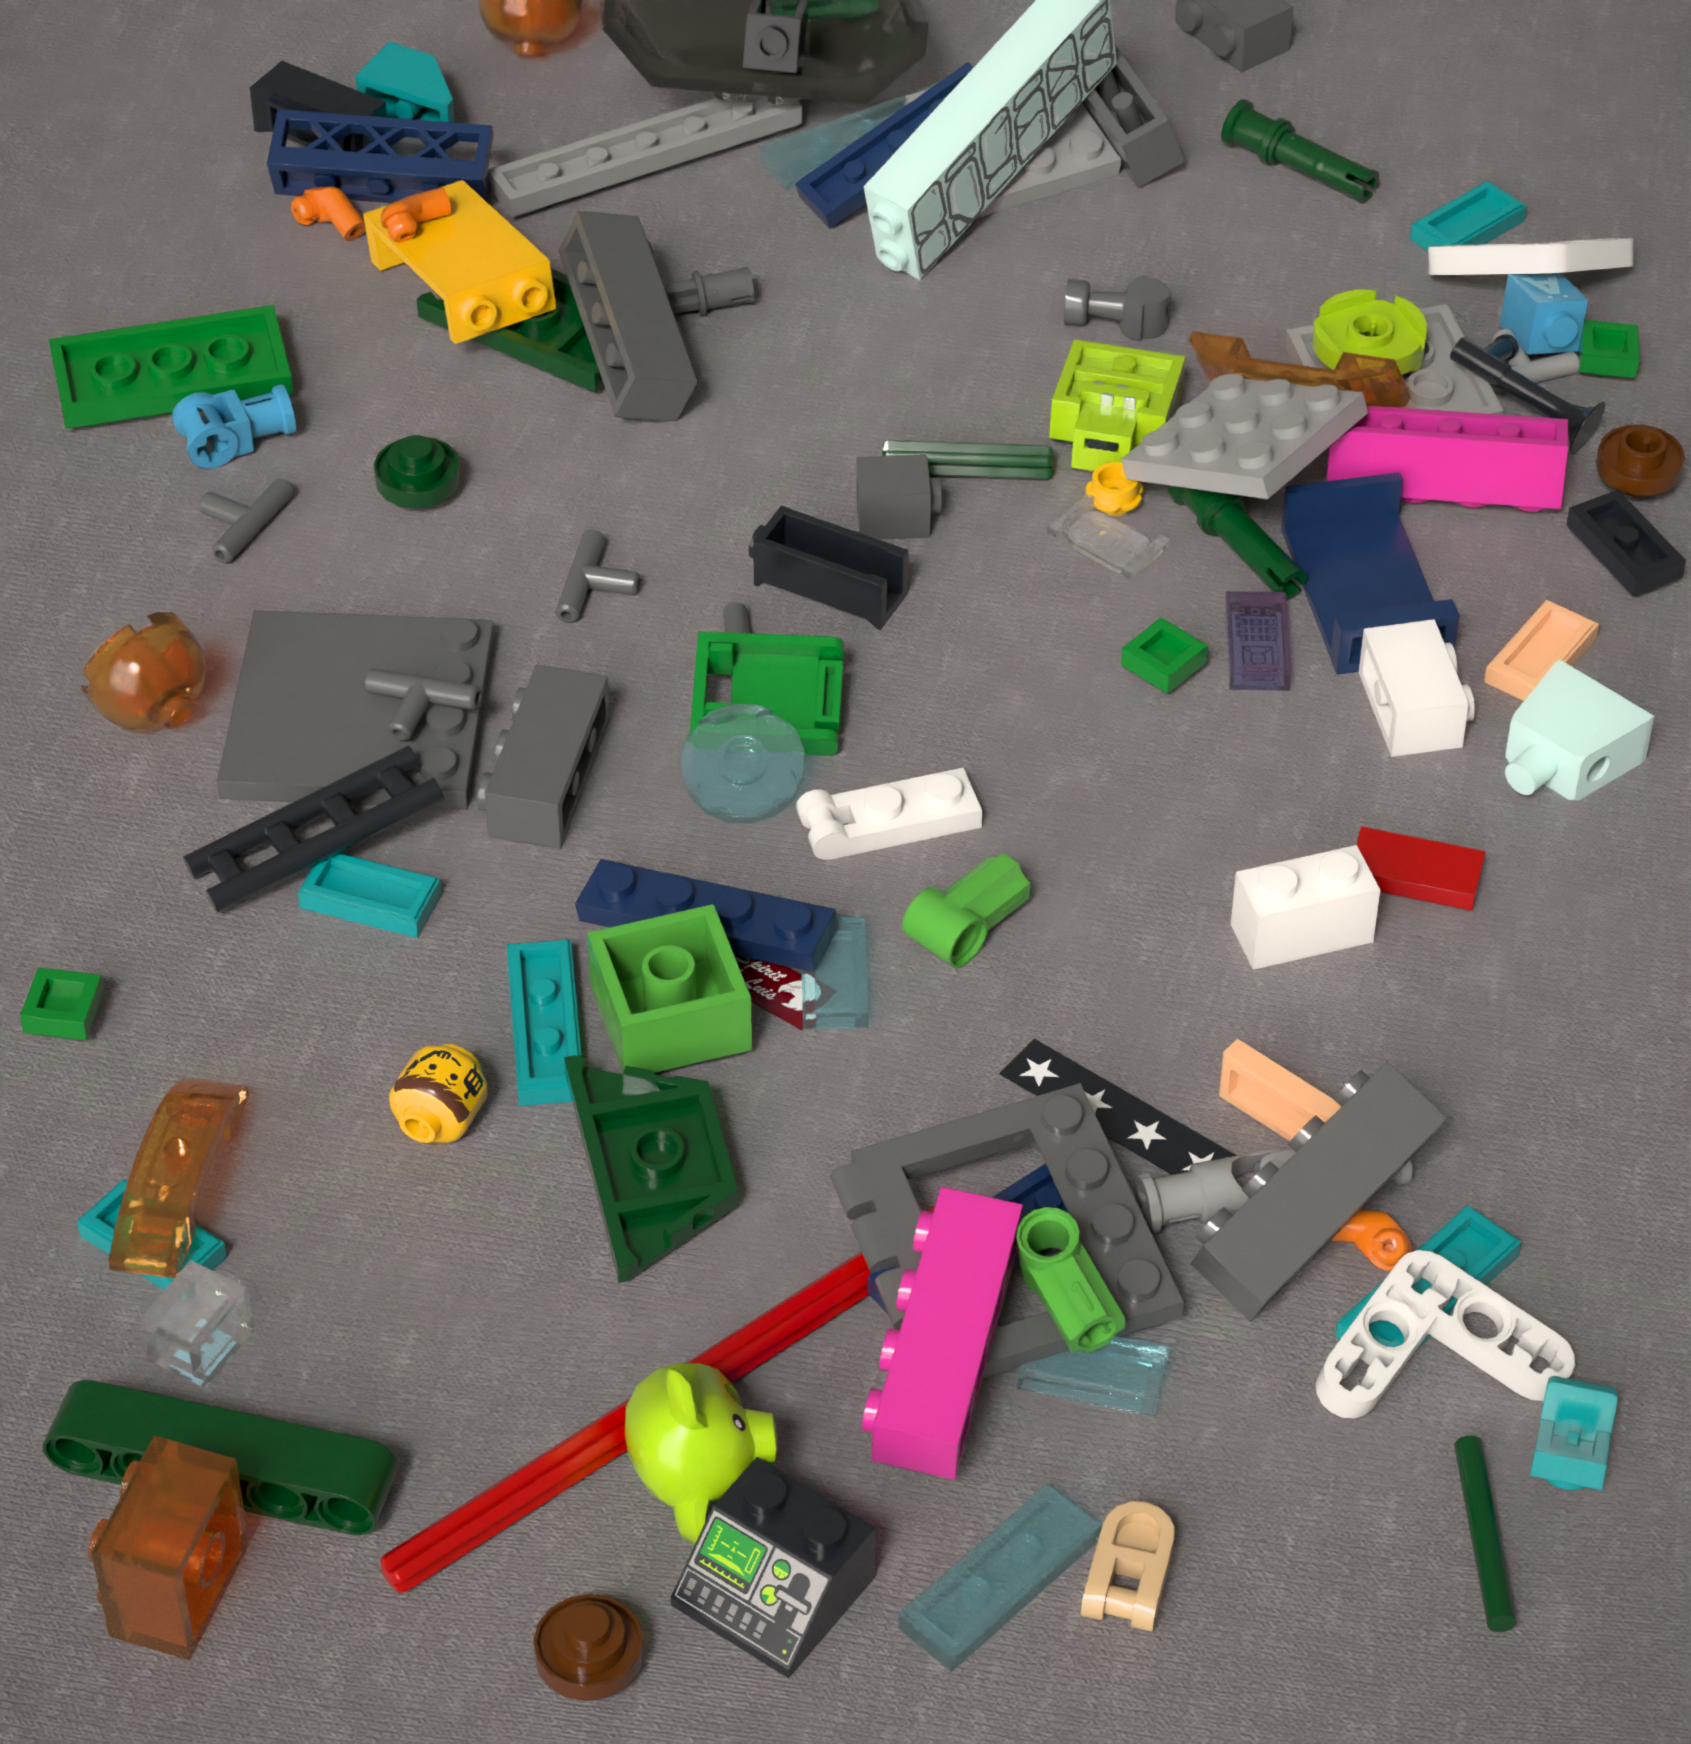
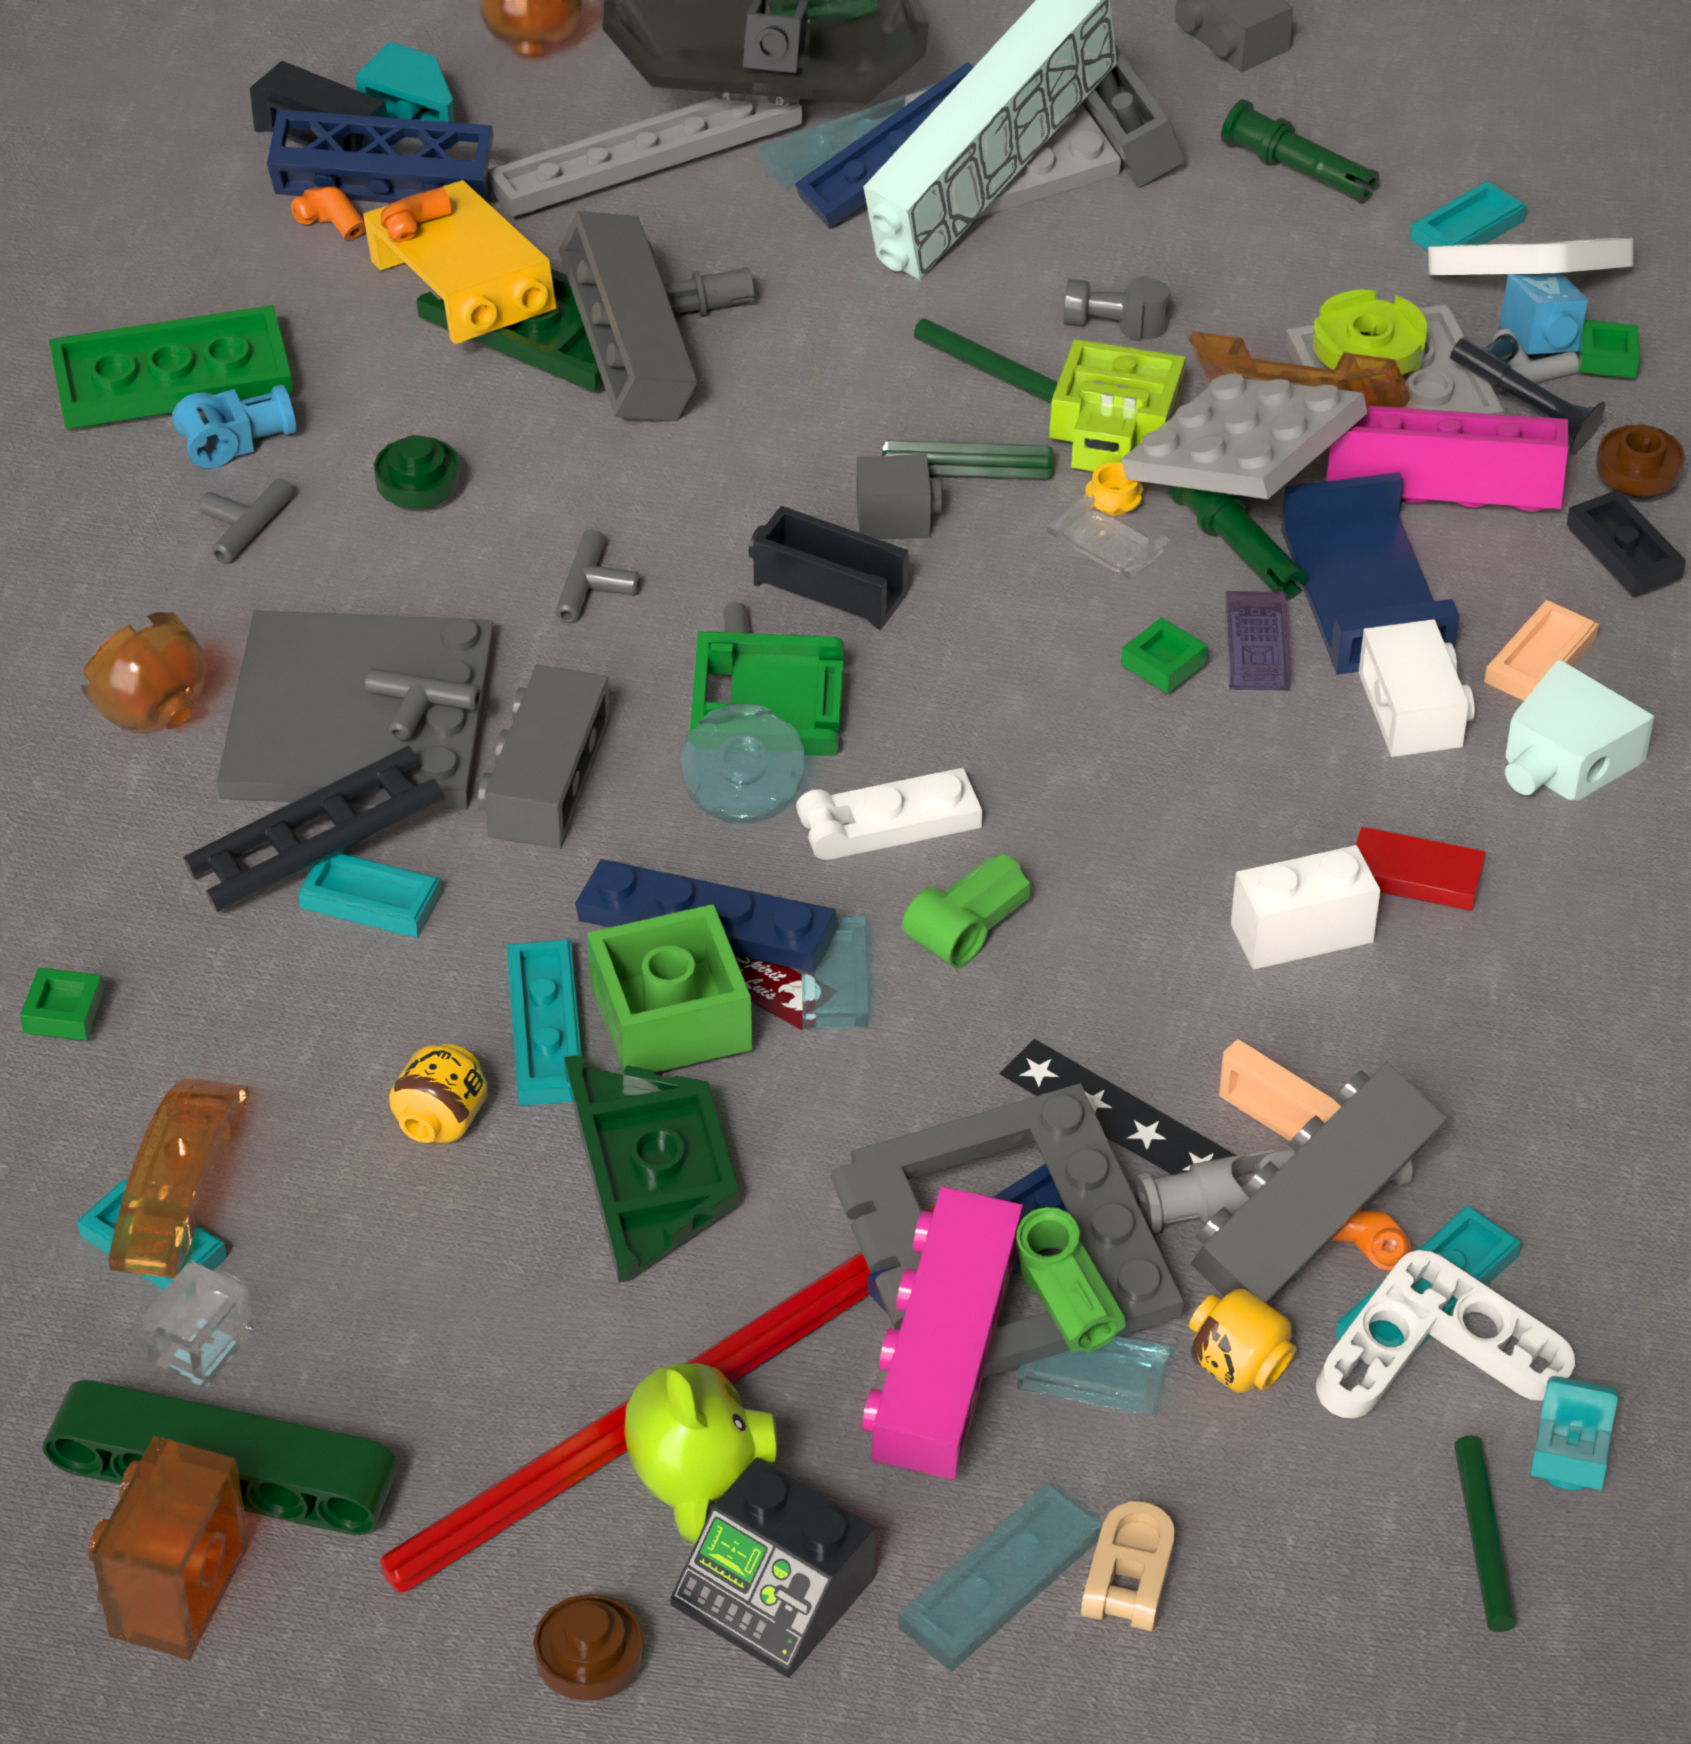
(985, 359): none -> dark green bar
(1241, 1341): none -> yellow head

